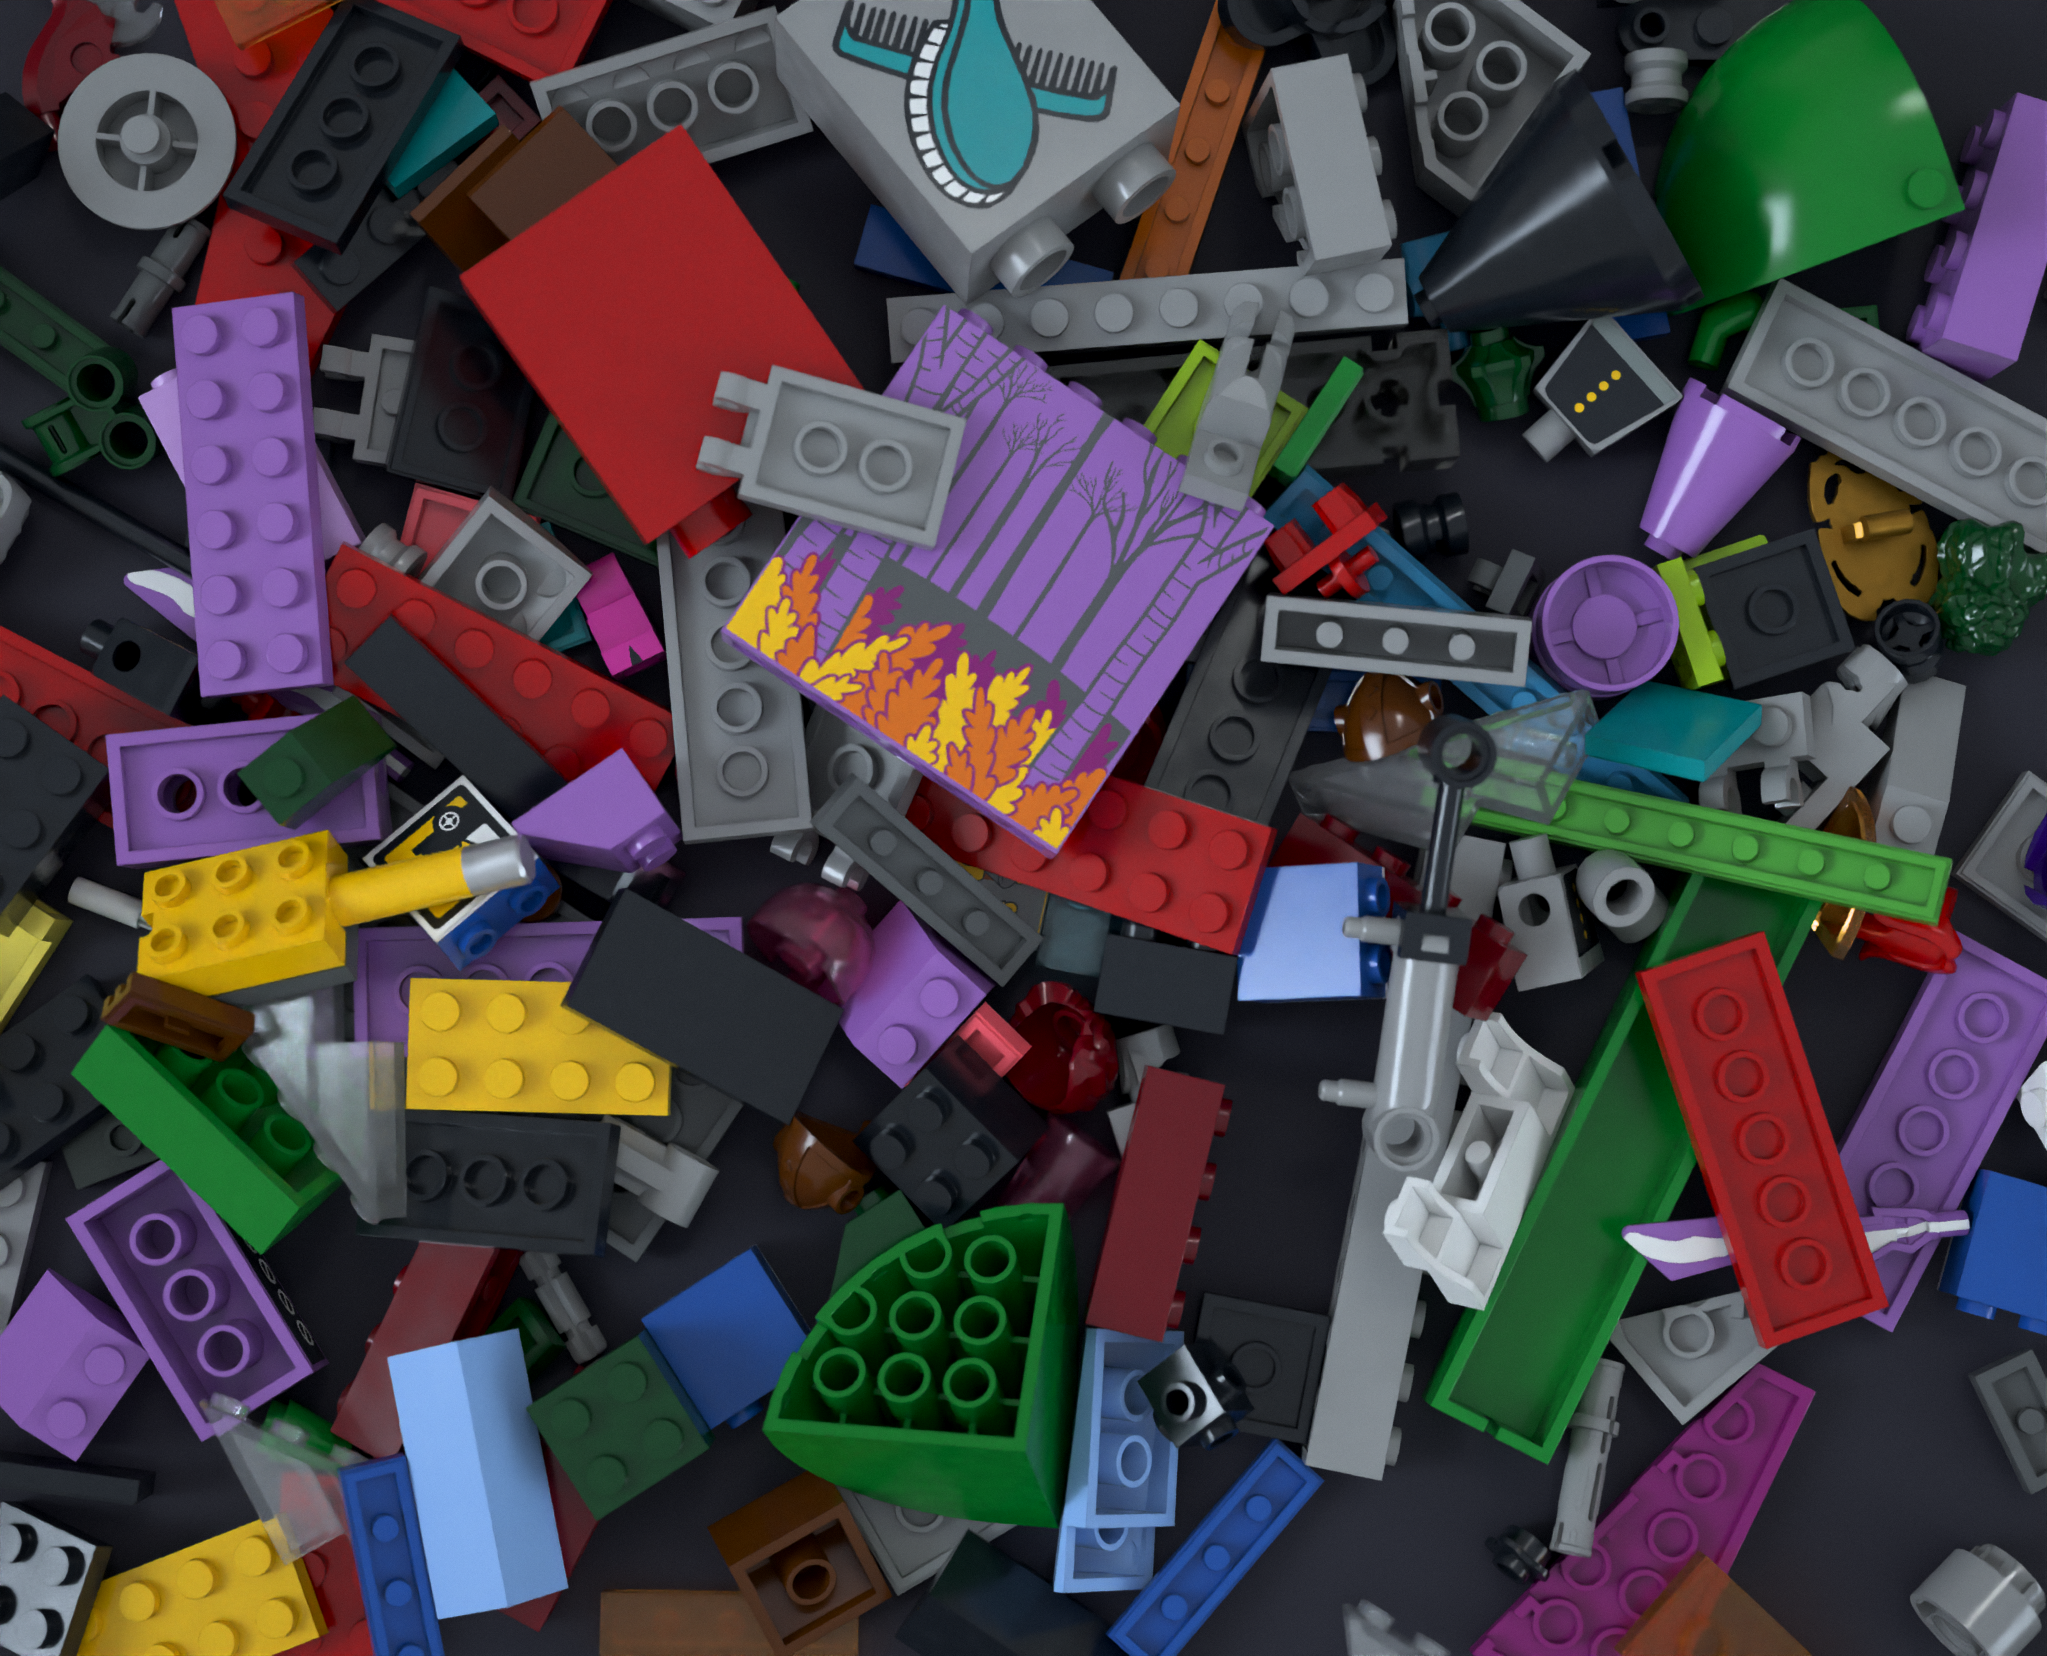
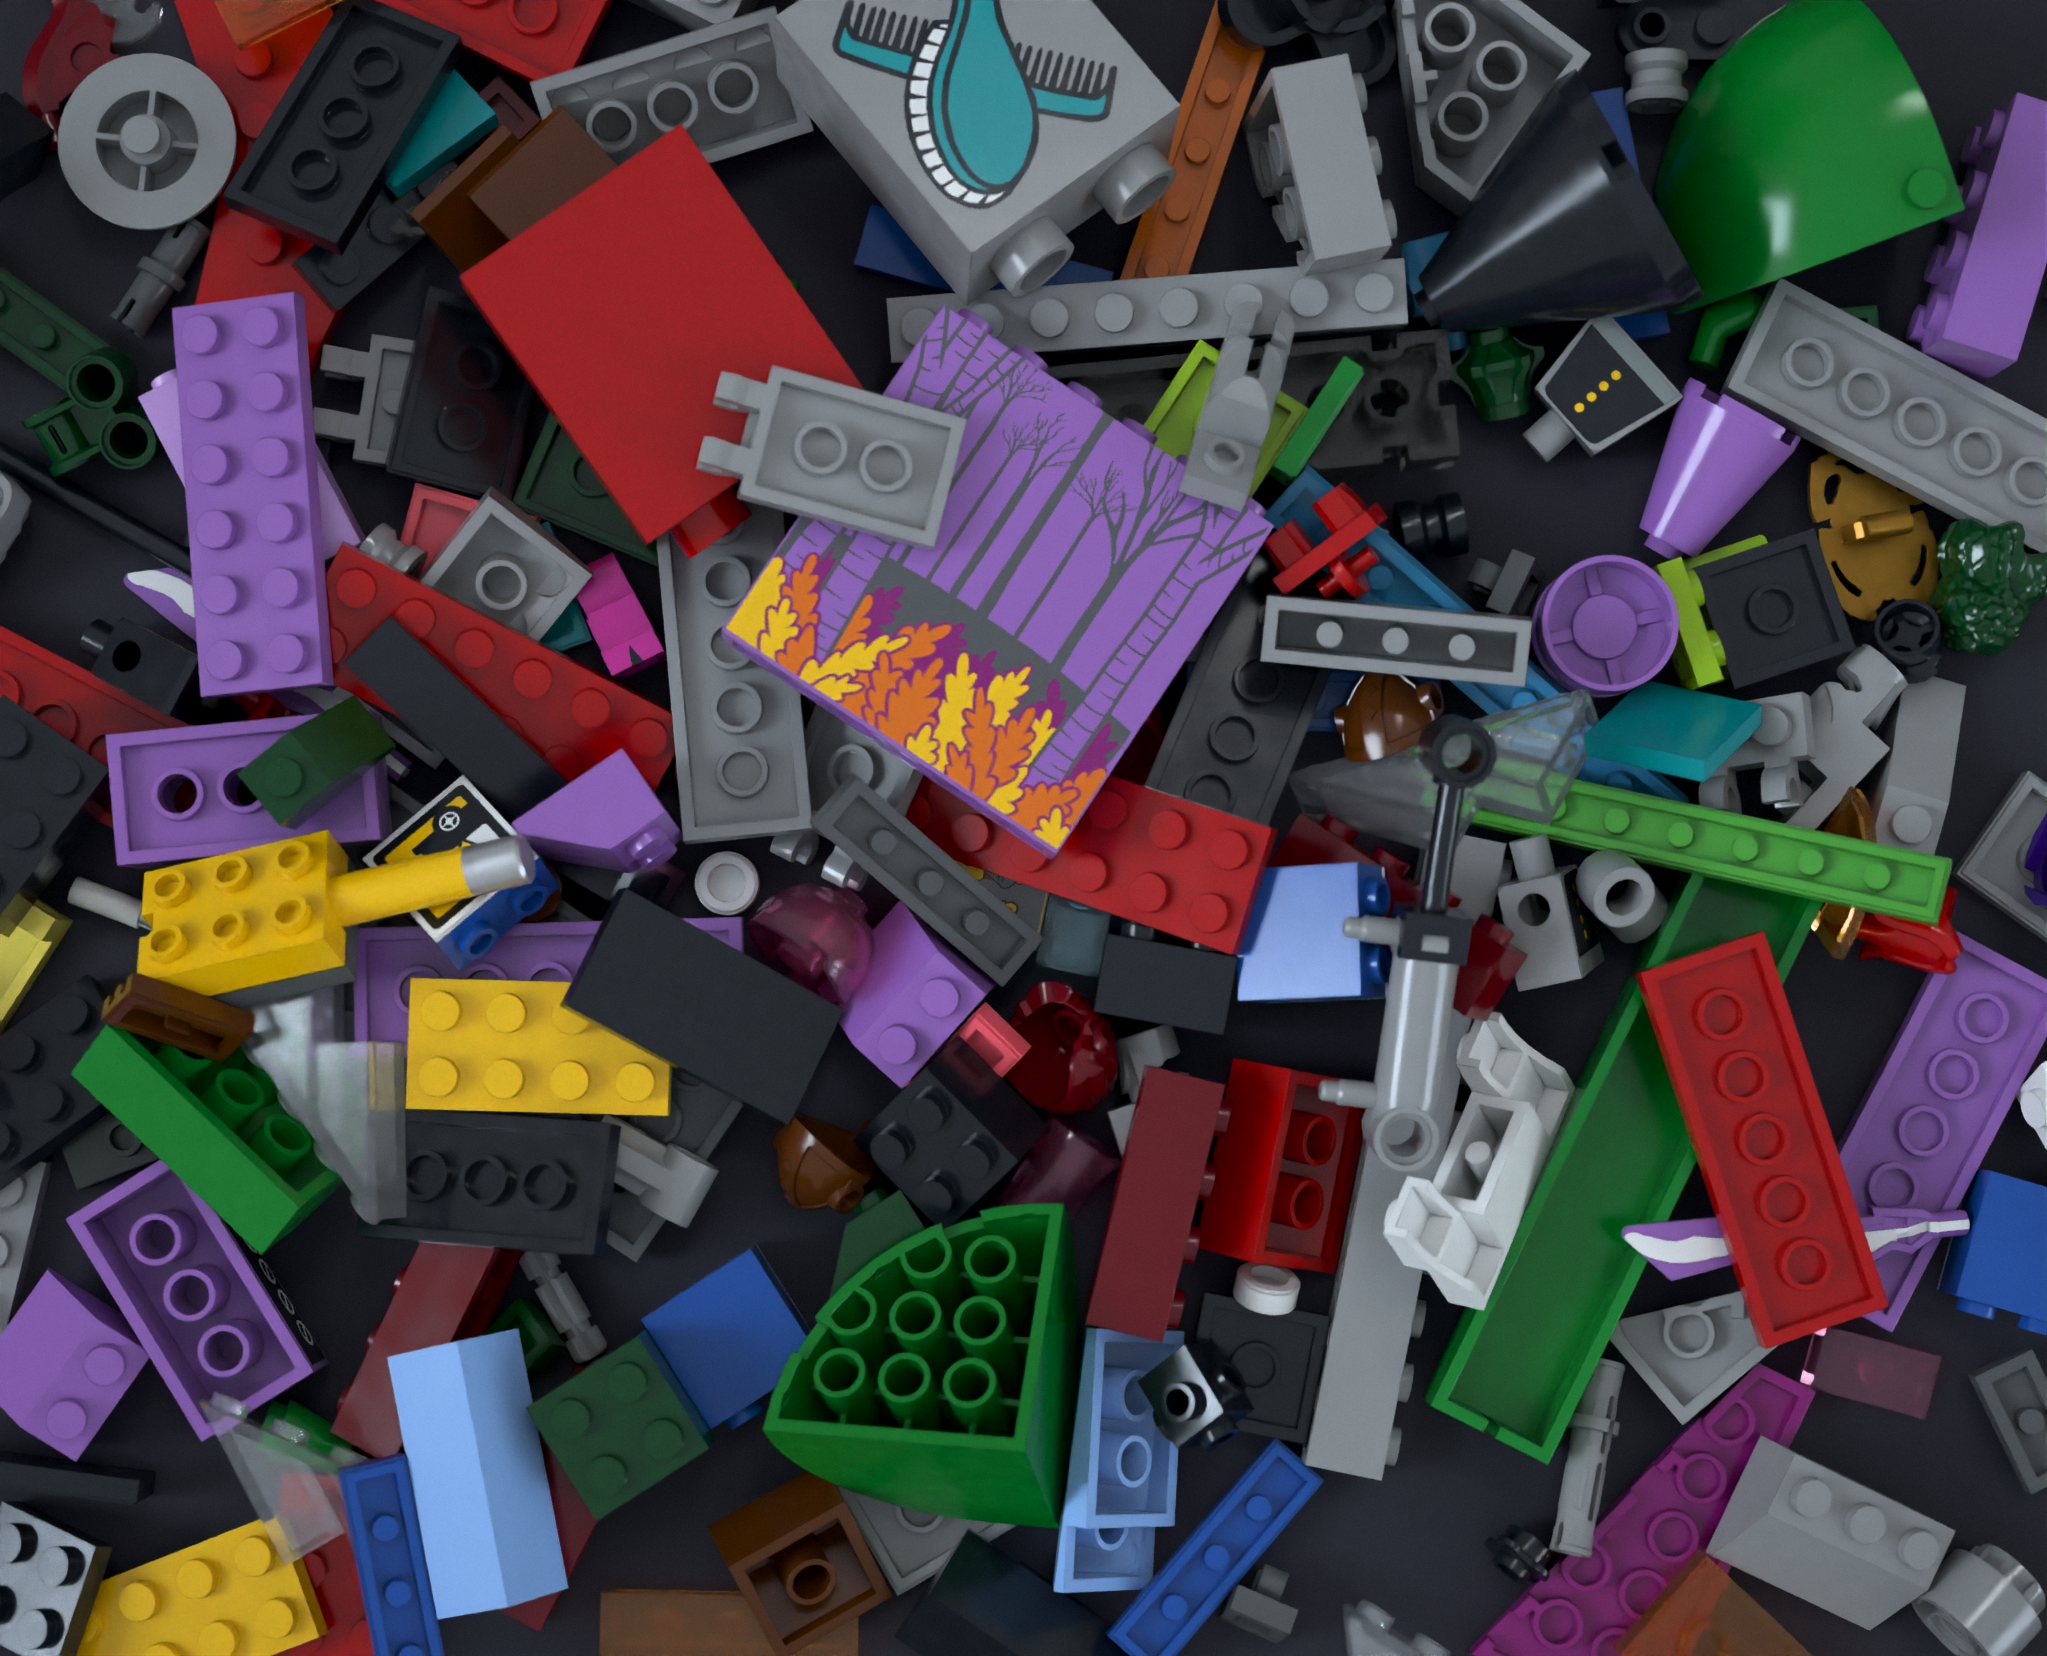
(727, 883): none -> white tile
(1259, 1607): none -> dark grey tile
(1266, 1288): none -> white tile
(1281, 1171): none -> red slope
(1827, 1537): none -> light grey slope
(1871, 1371): none -> clear pink slope

